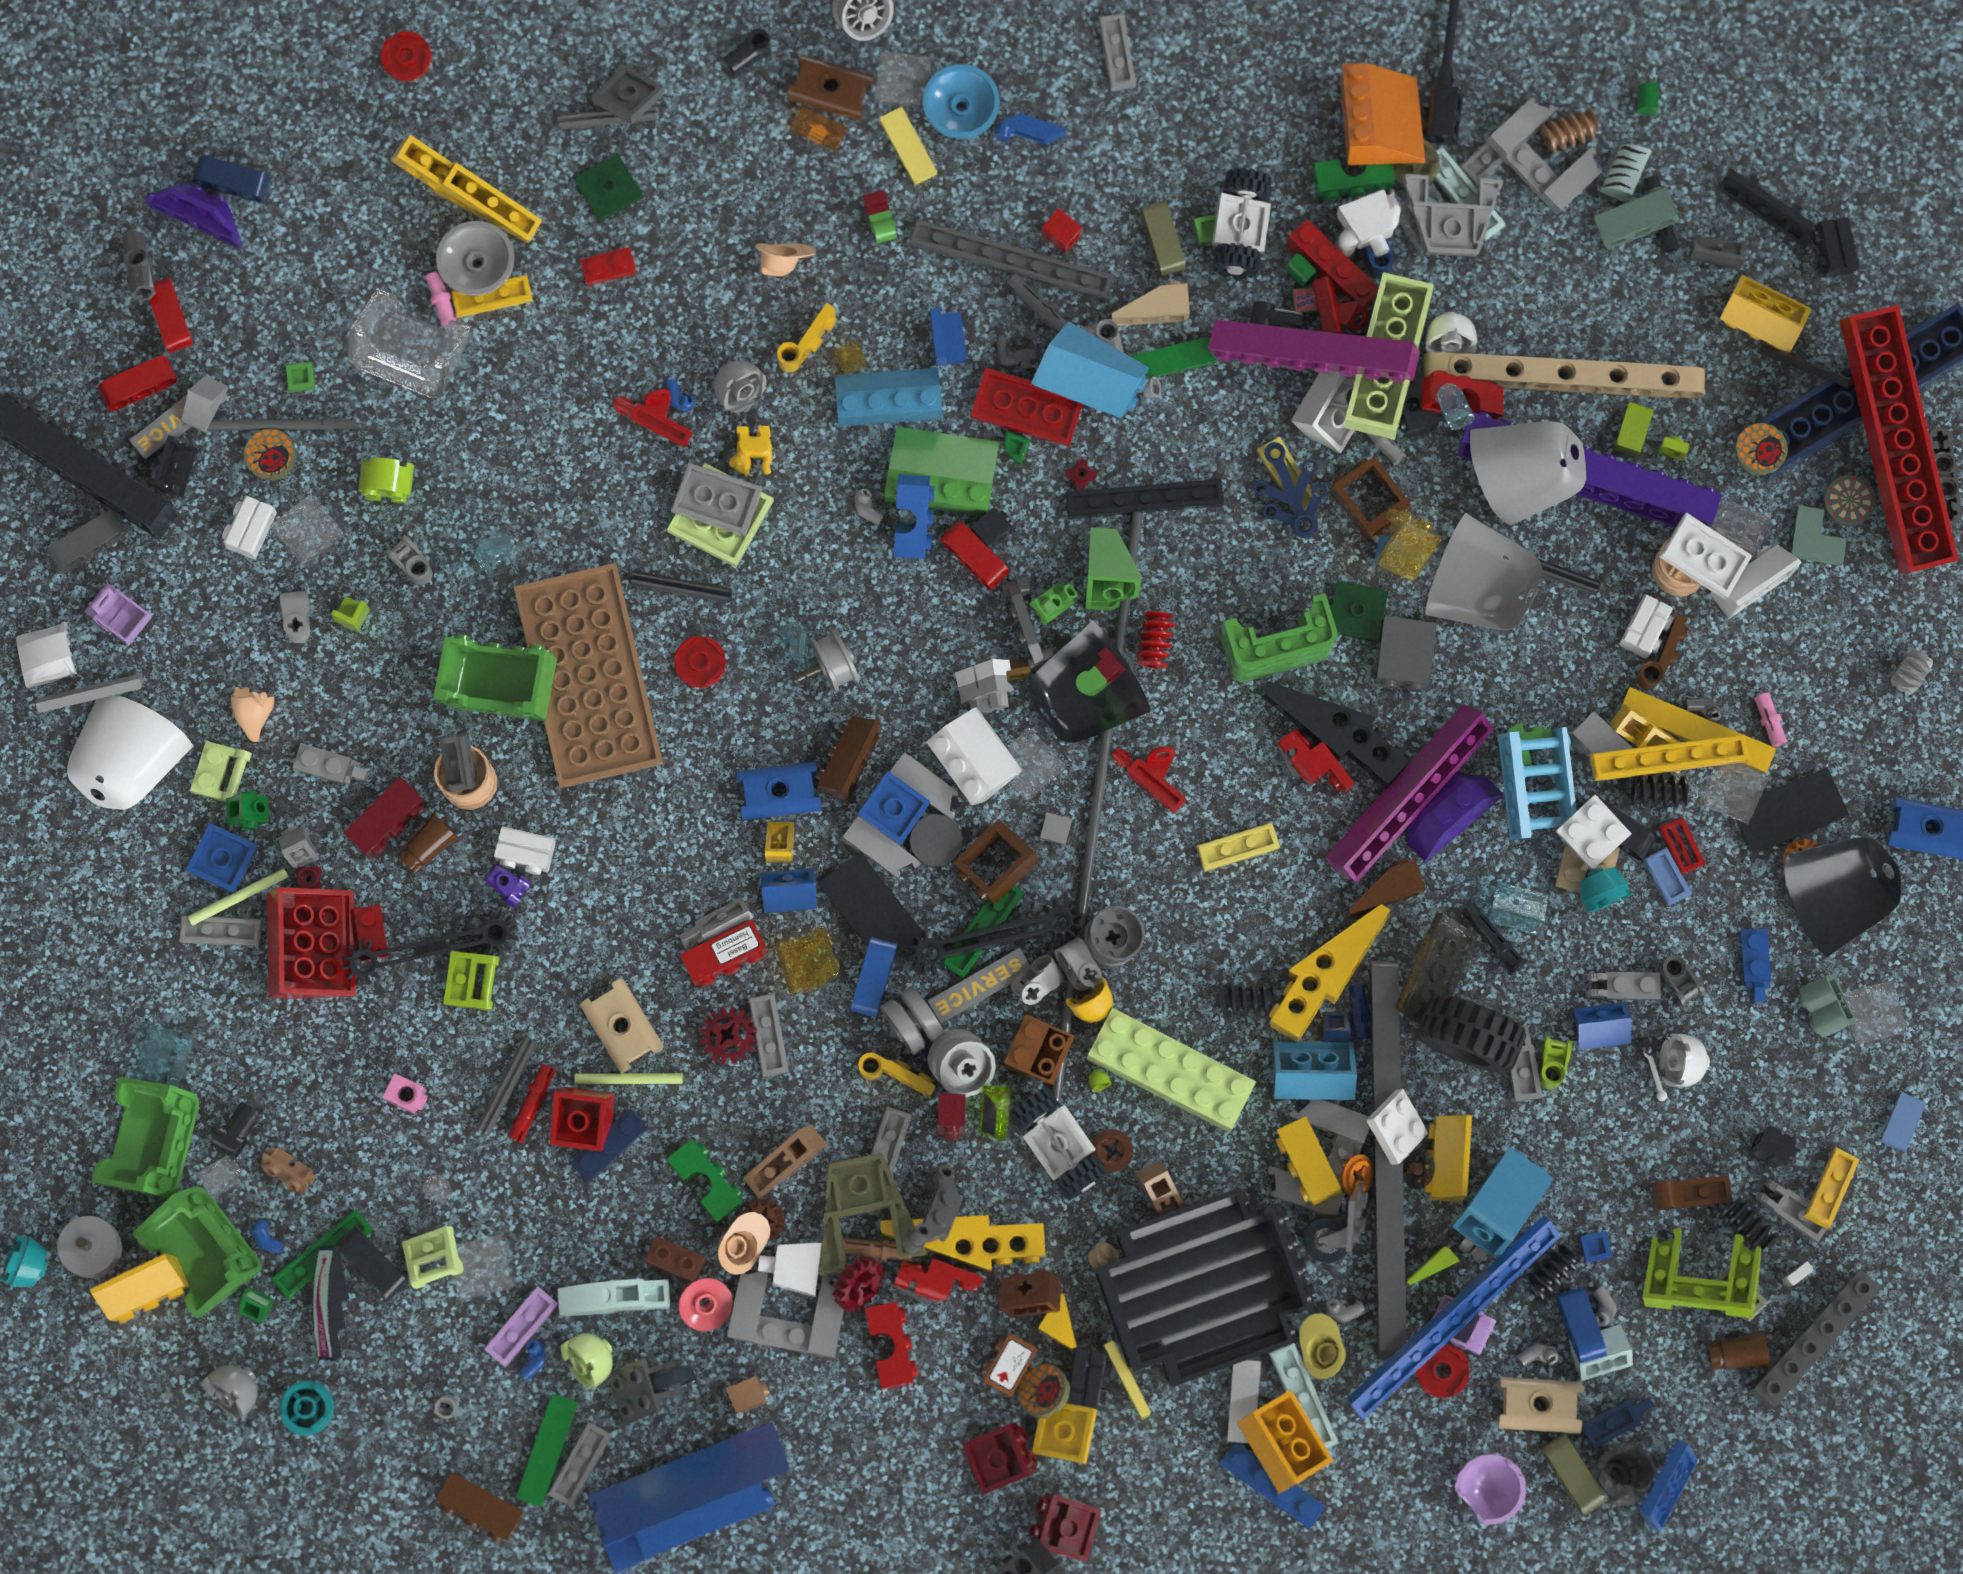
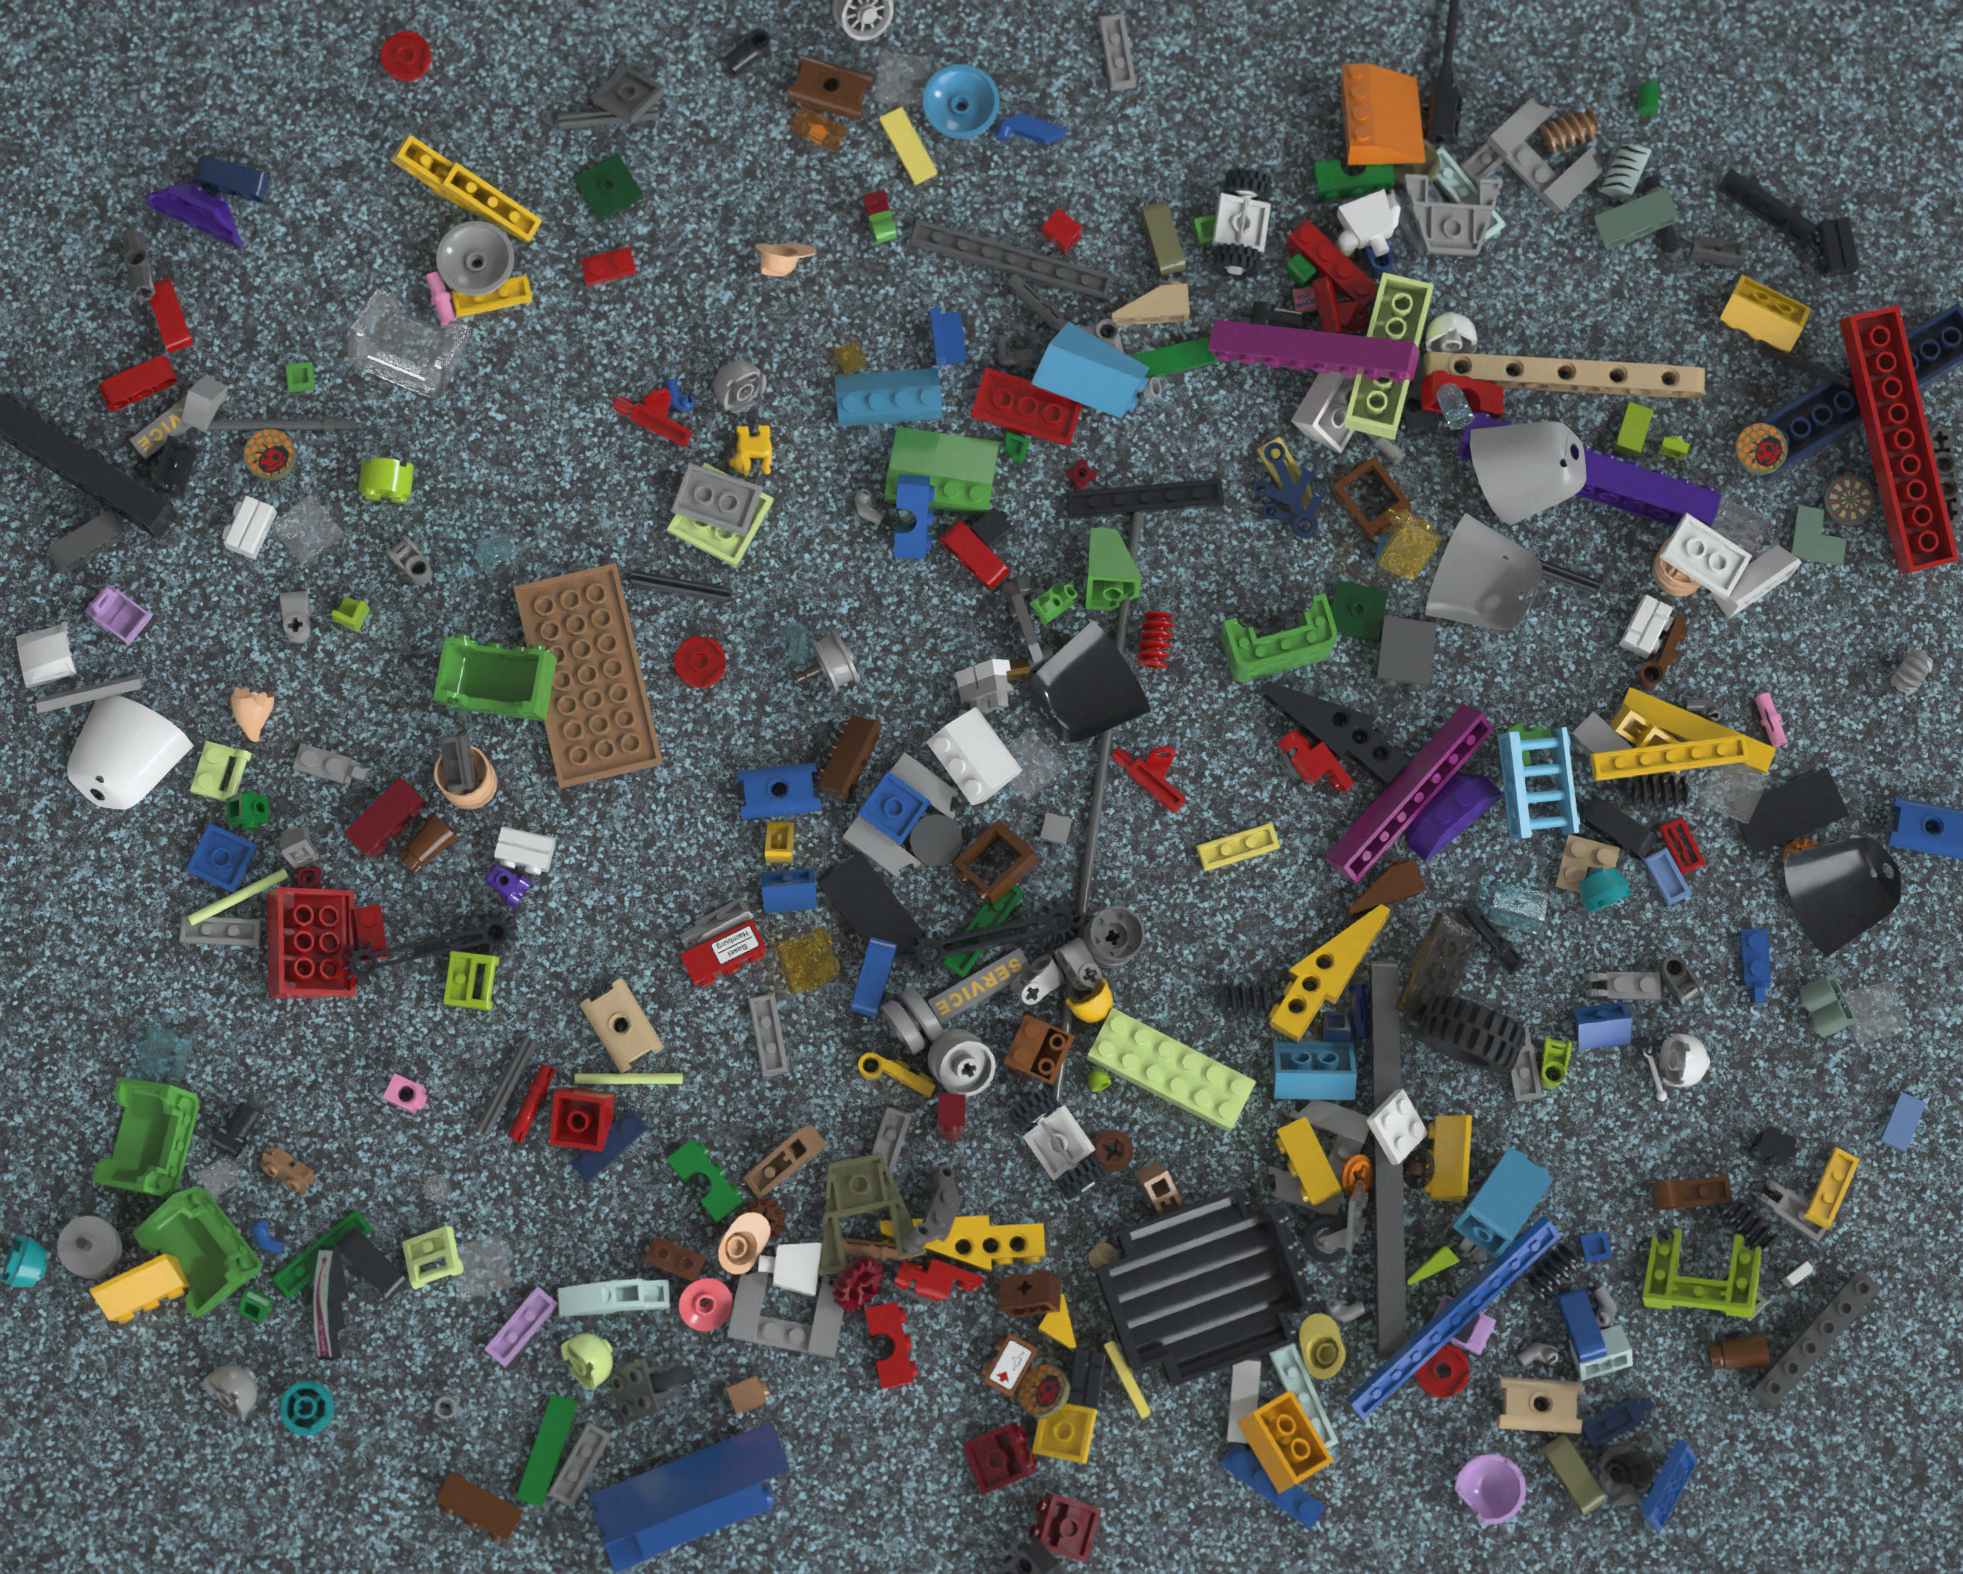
(536, 1359): blue arm -> none
(733, 1026): dark red gear -> none
(810, 342): yellow plate -> none
(995, 1111): clear neon green slope -> none
(1101, 675): leg -> none
(1593, 832): white plate -> none

